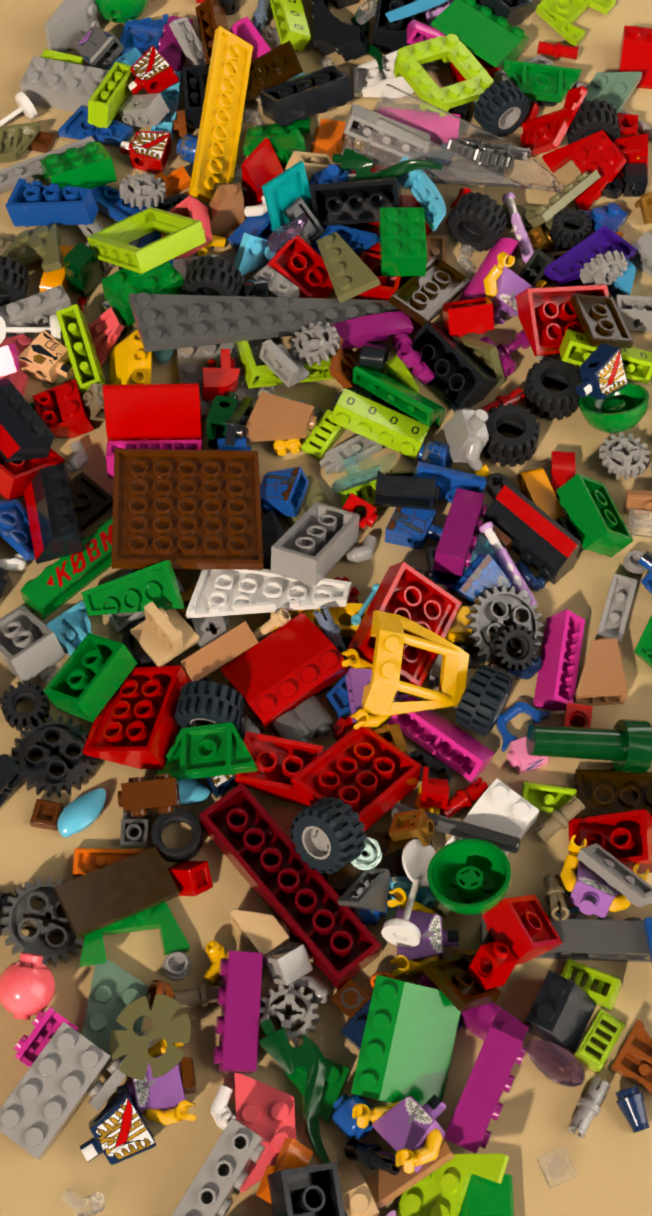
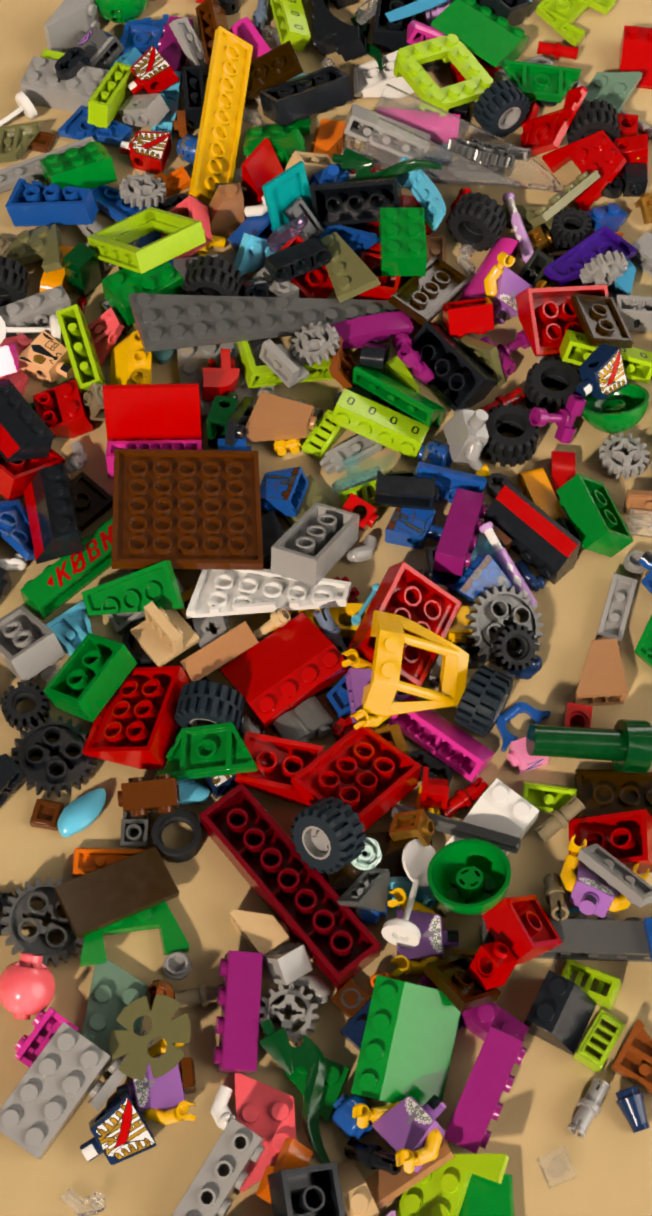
(70, 63): none -> black beam
(191, 877): red panel -> none
(215, 953): yellow arm -> none
(297, 260): none -> black beam
(556, 1063): arm -> none
(559, 661): dark pink brick -> none
(563, 418): none -> magenta bar

